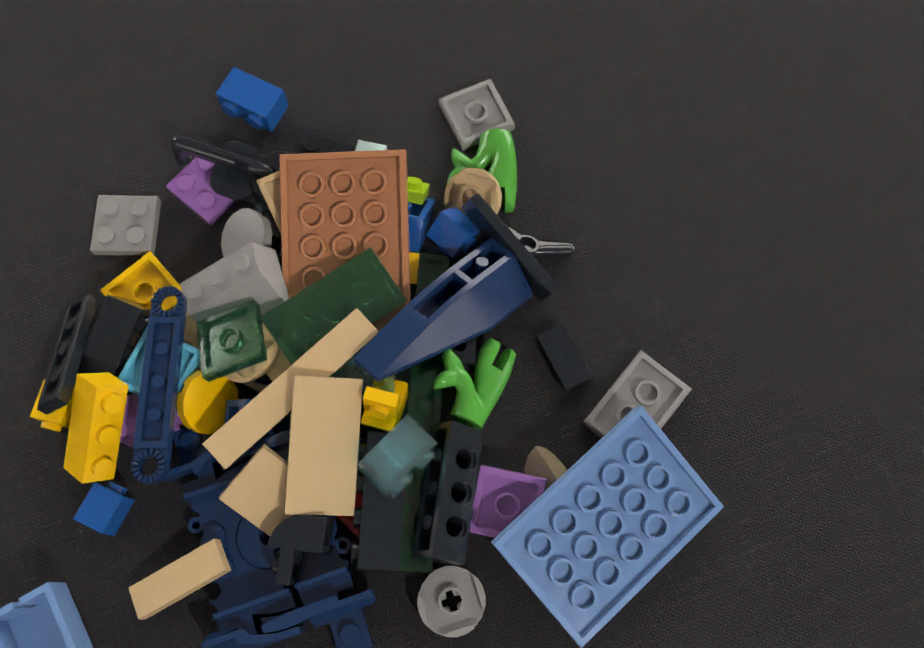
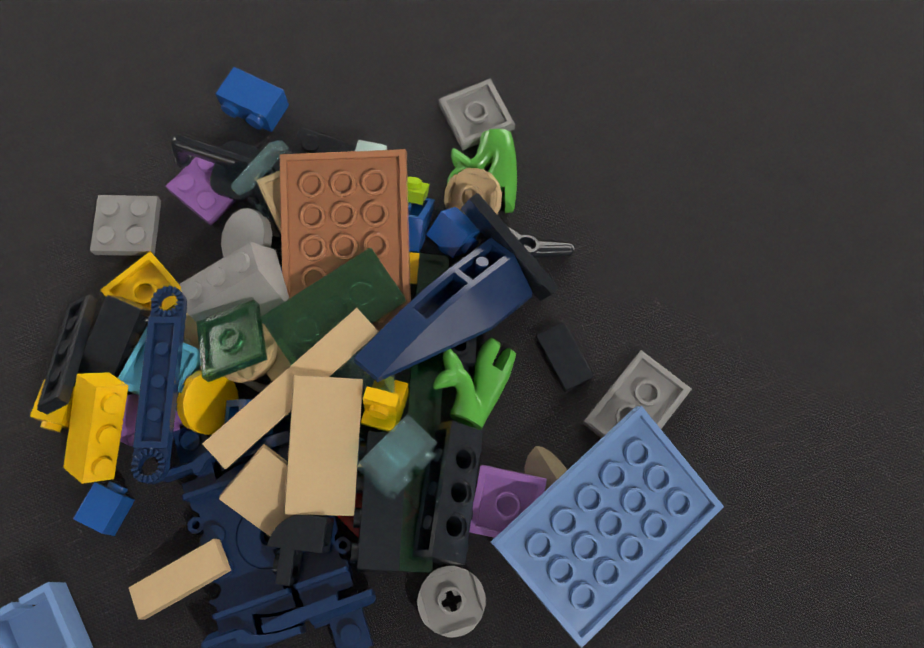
(259, 167): none -> clear light blue tile

